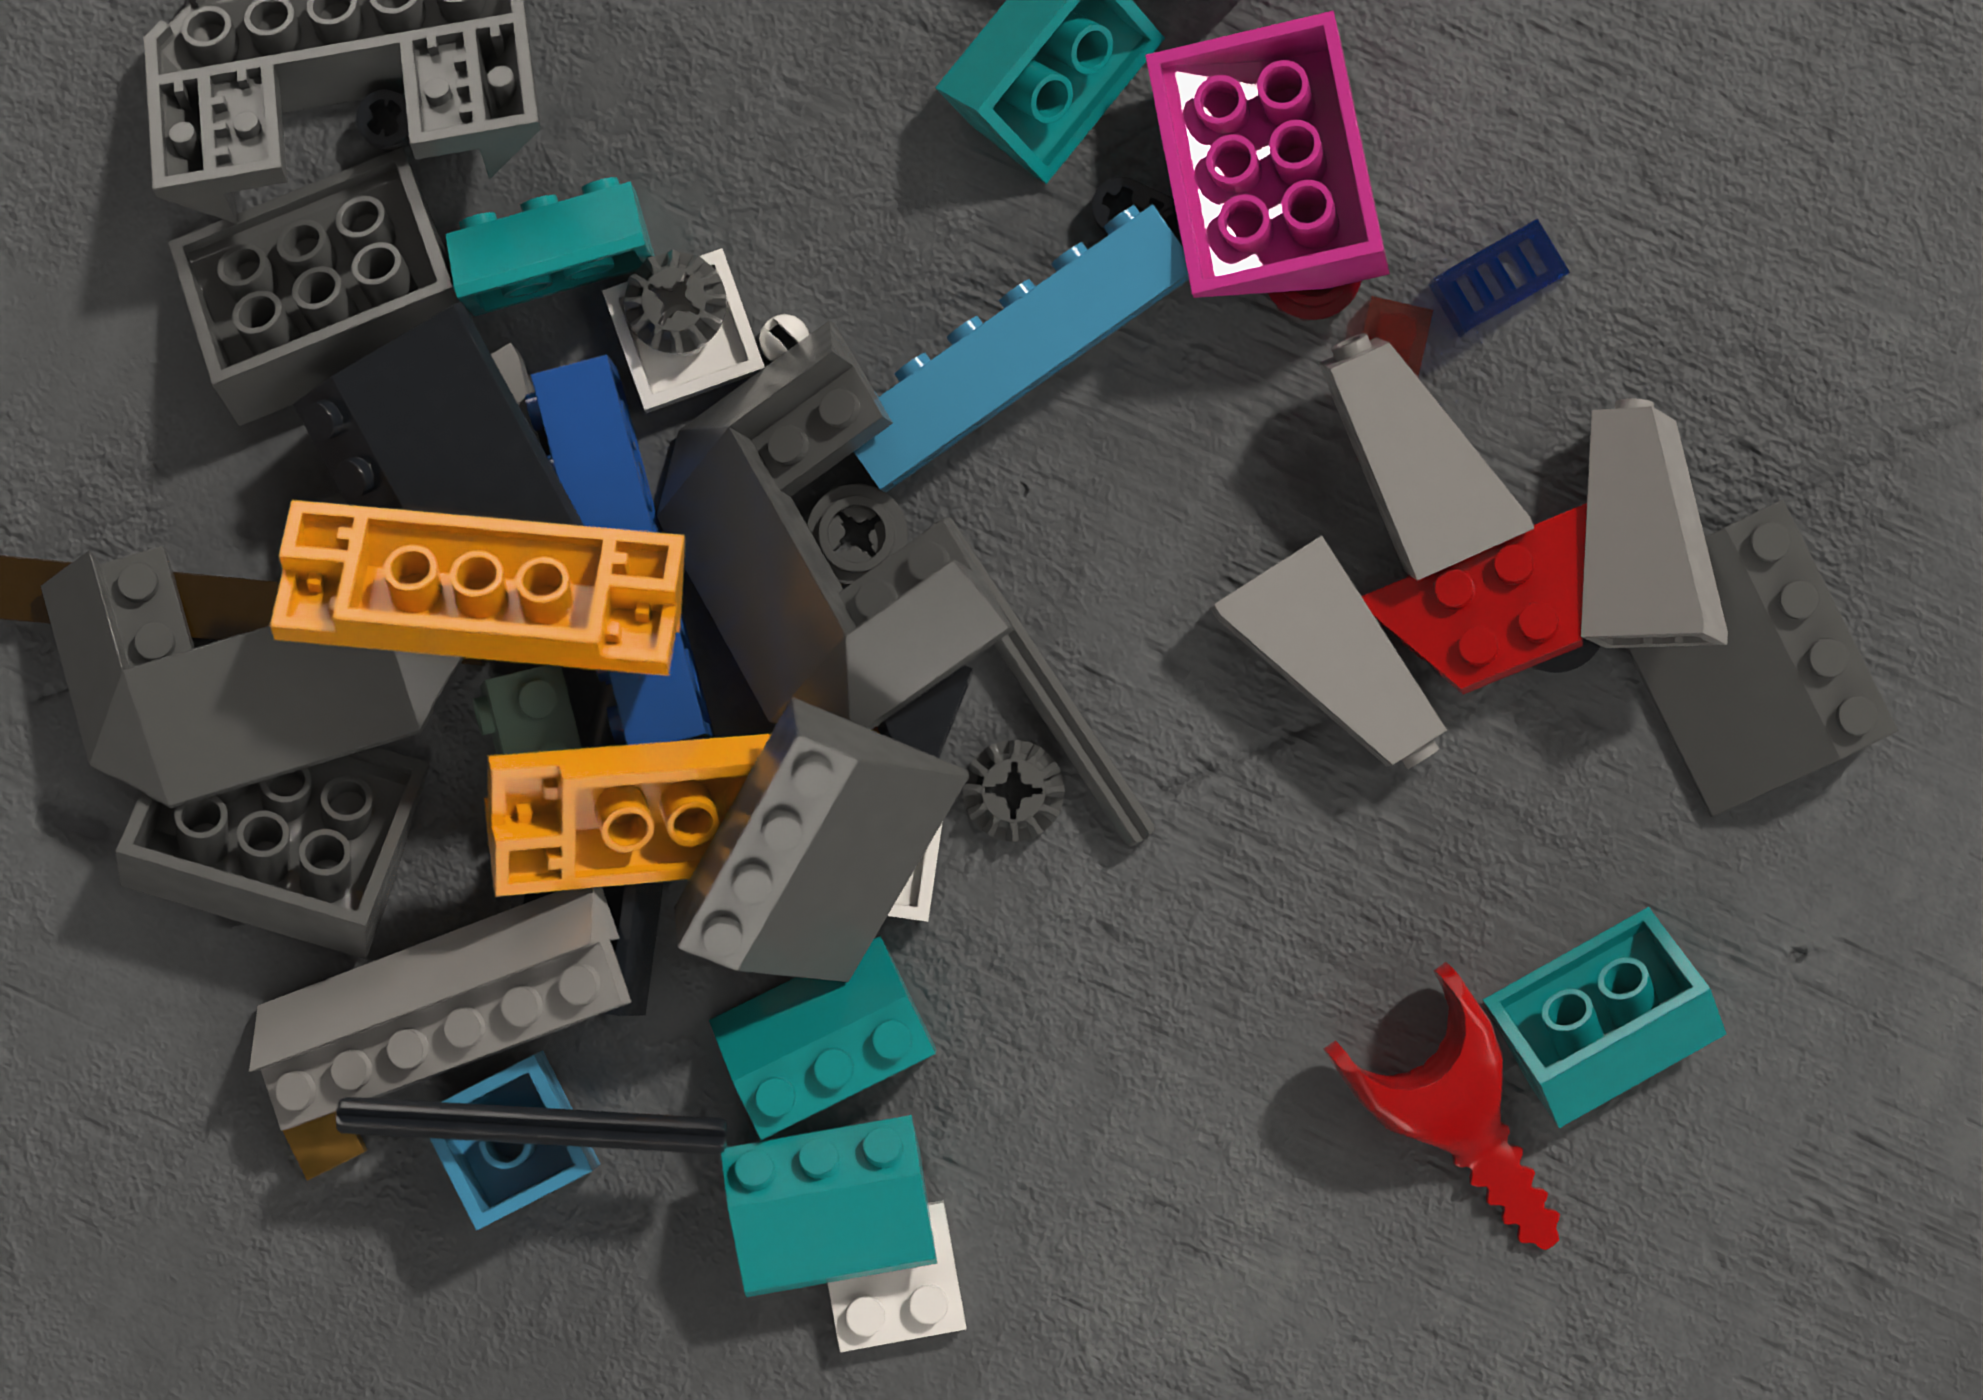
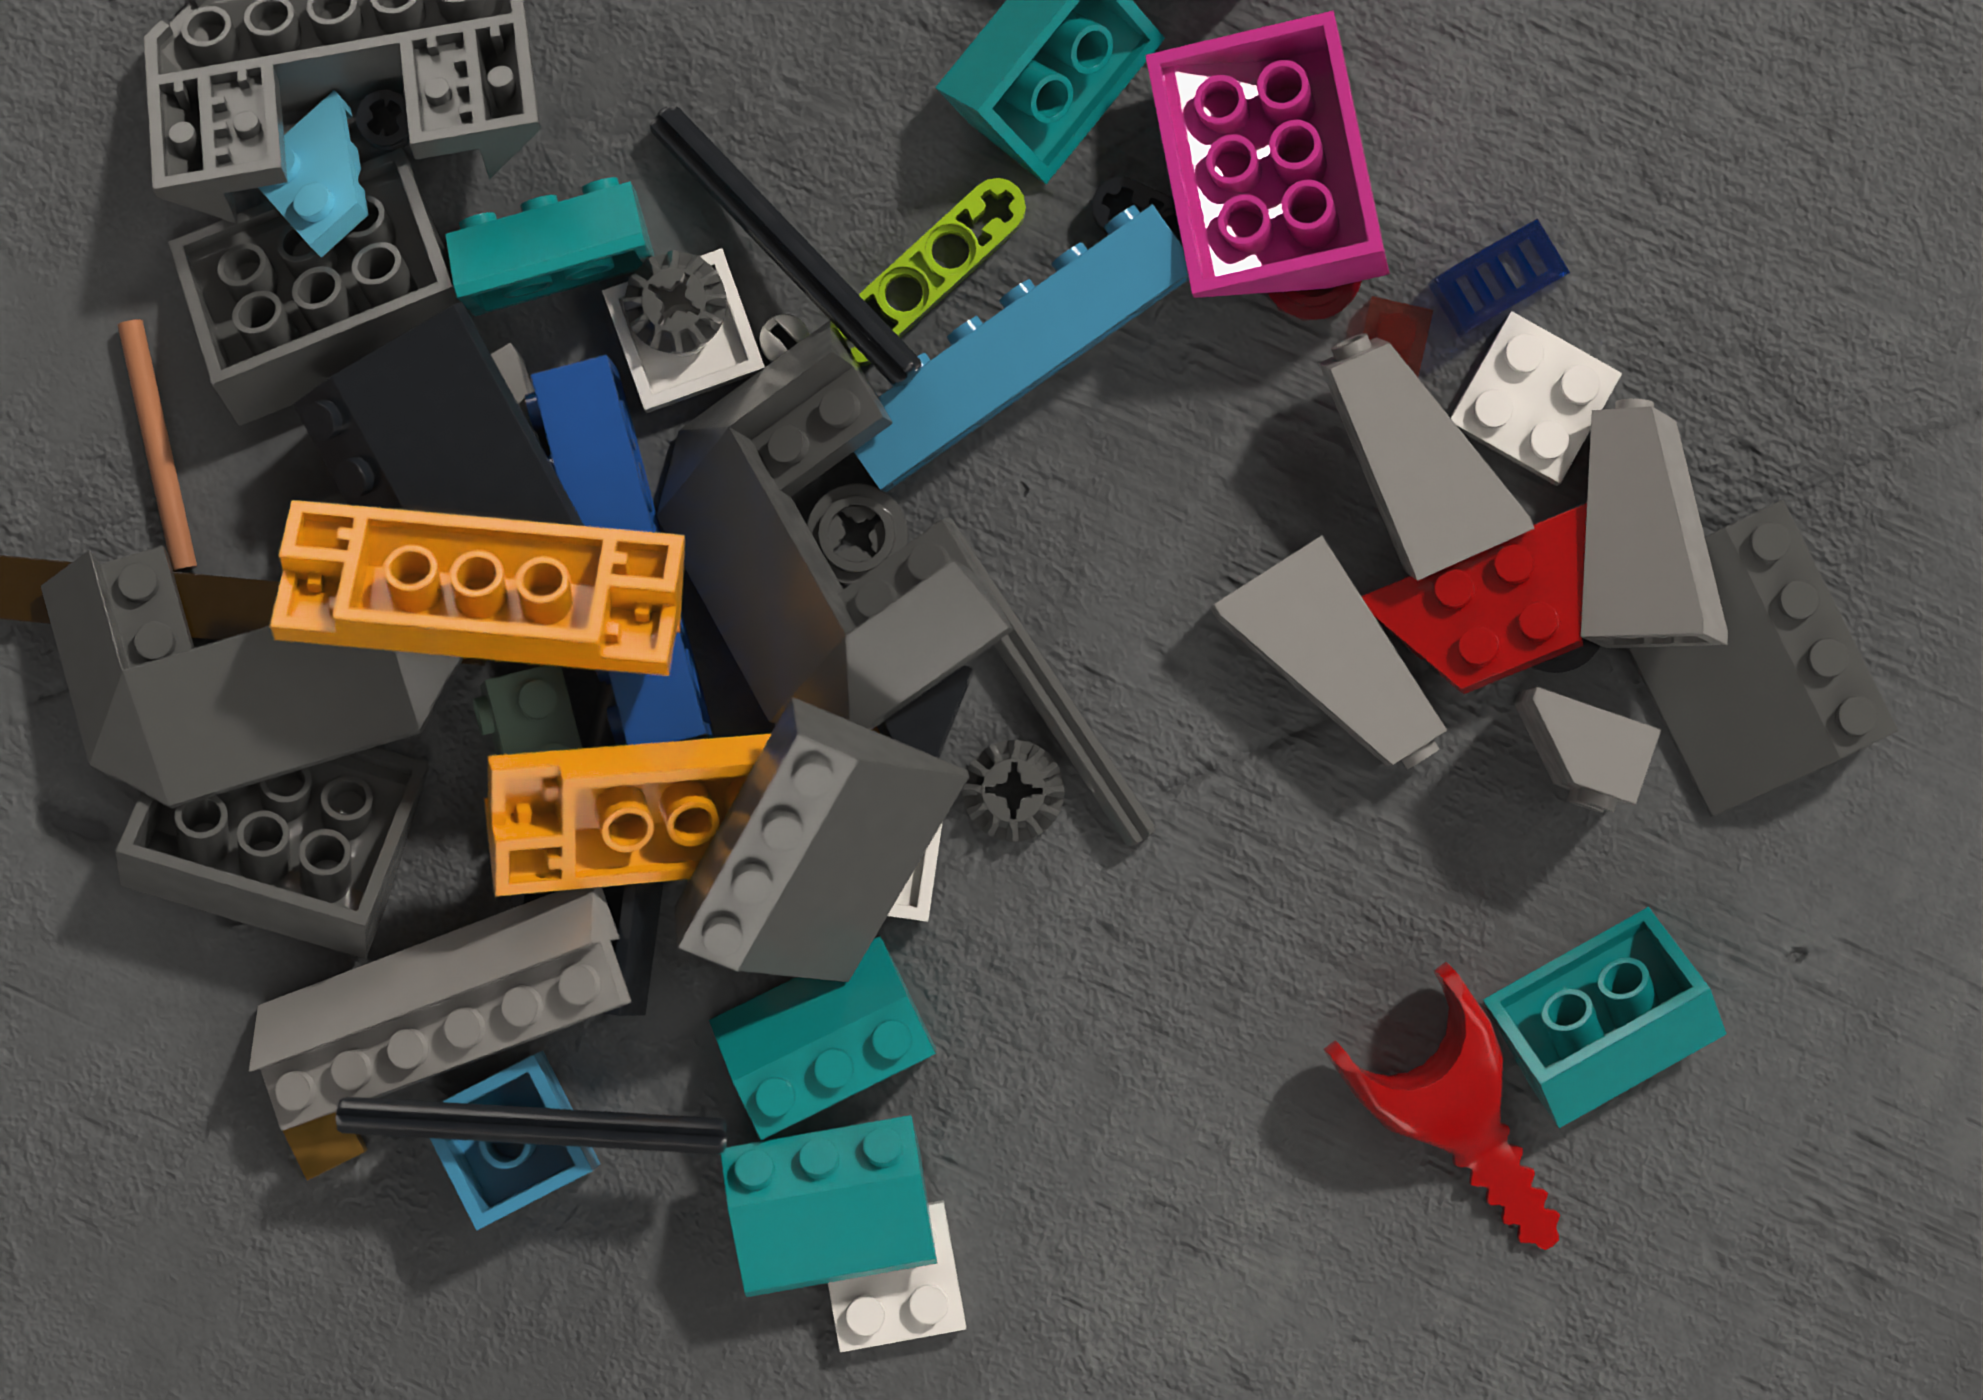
(157, 445): none -> nougat bar
(322, 177): none -> medium azure wing
(786, 246): none -> black axle
(940, 281): none -> lime beam
(1534, 398): none -> white plate
(1588, 748): none -> light grey slope

